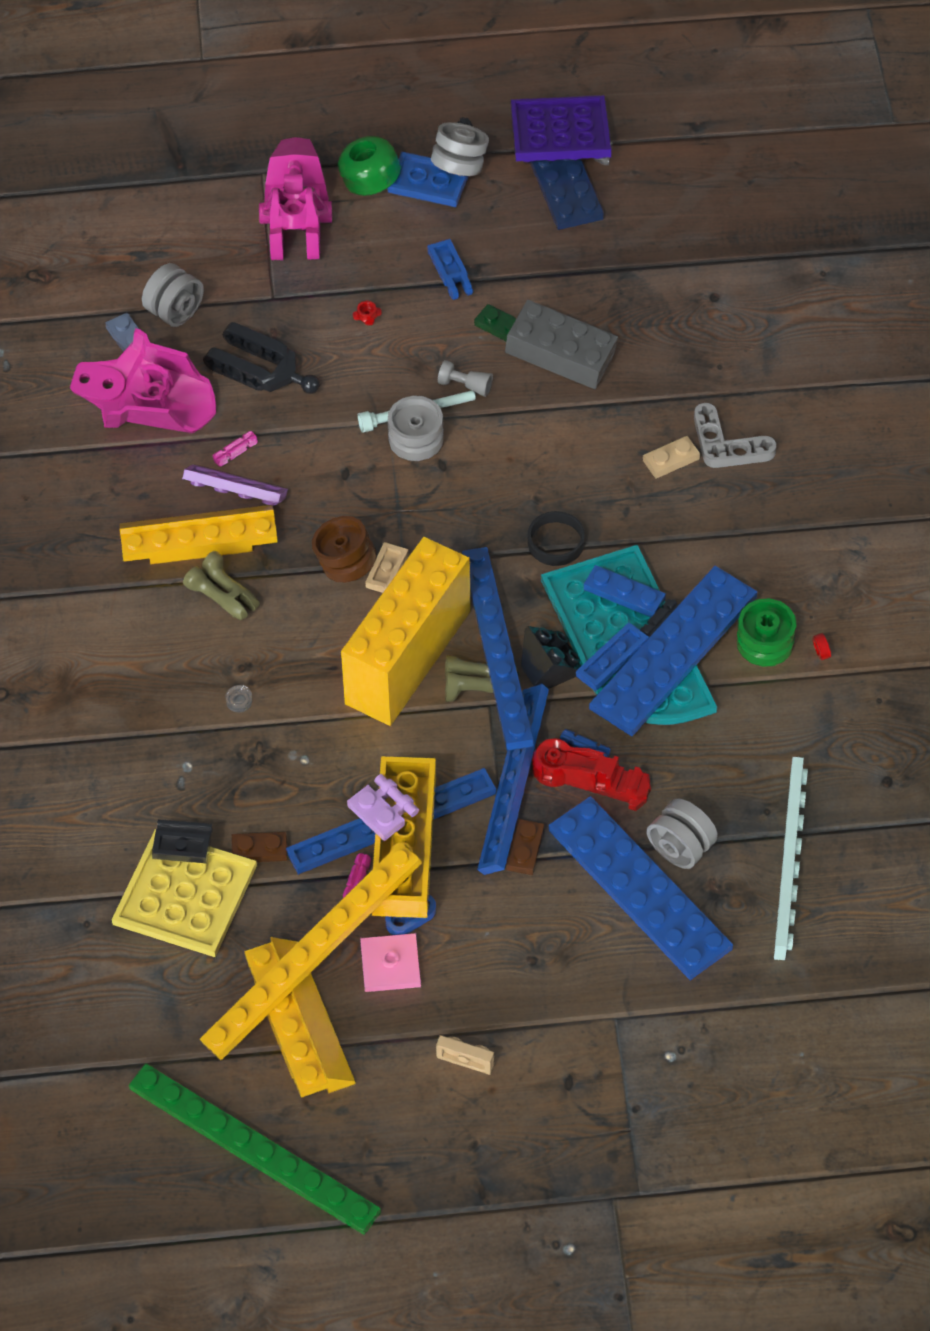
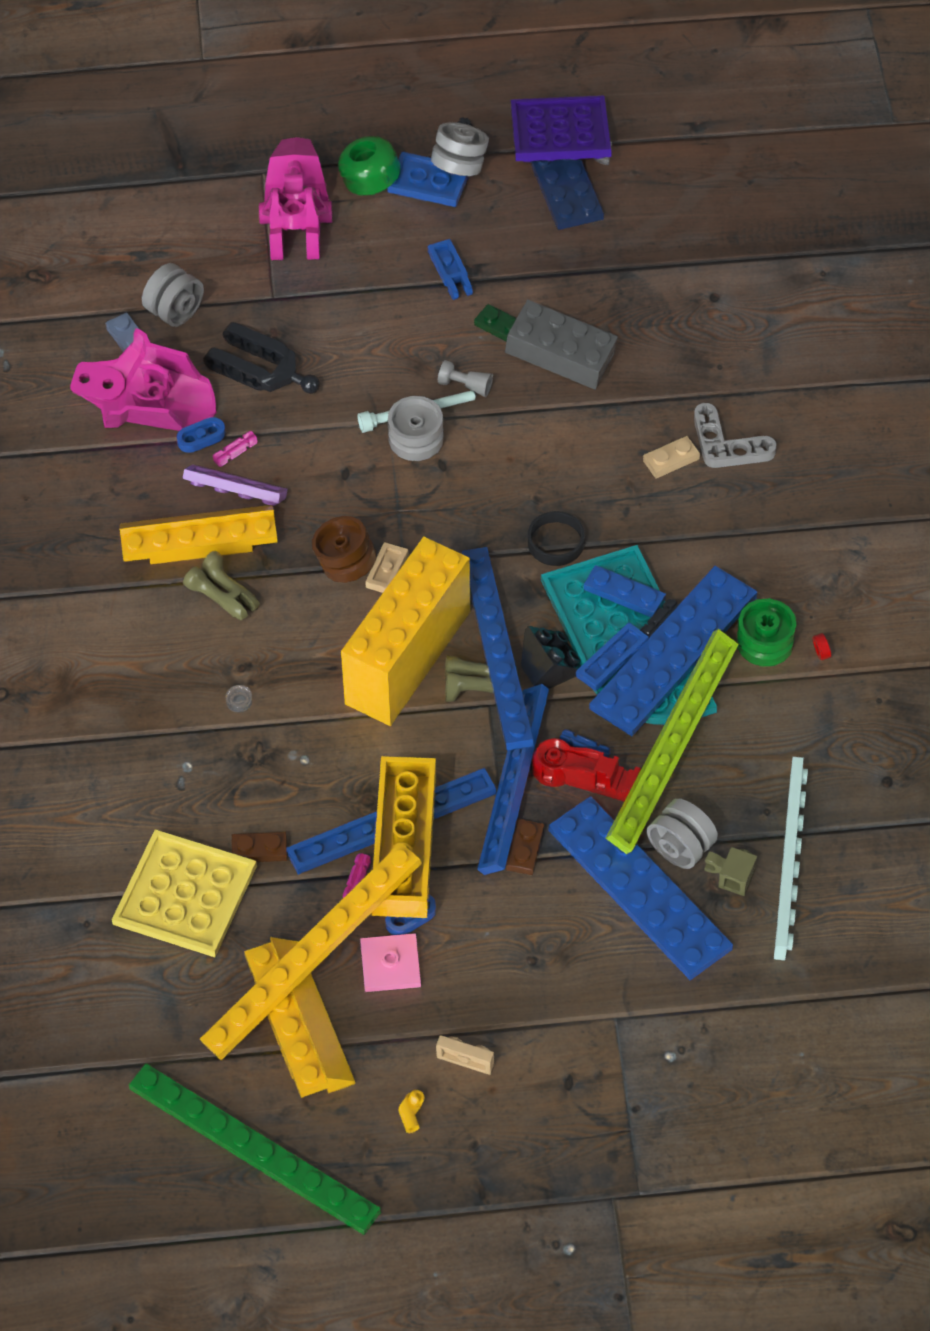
(182, 841): black plate -> none
(199, 434): none -> blue plate
(367, 312): red plate -> none
(377, 813): lavender plate -> none
(409, 1108): none -> yellow arm
(671, 742): none -> lime plate
(734, 871): none -> olive brick

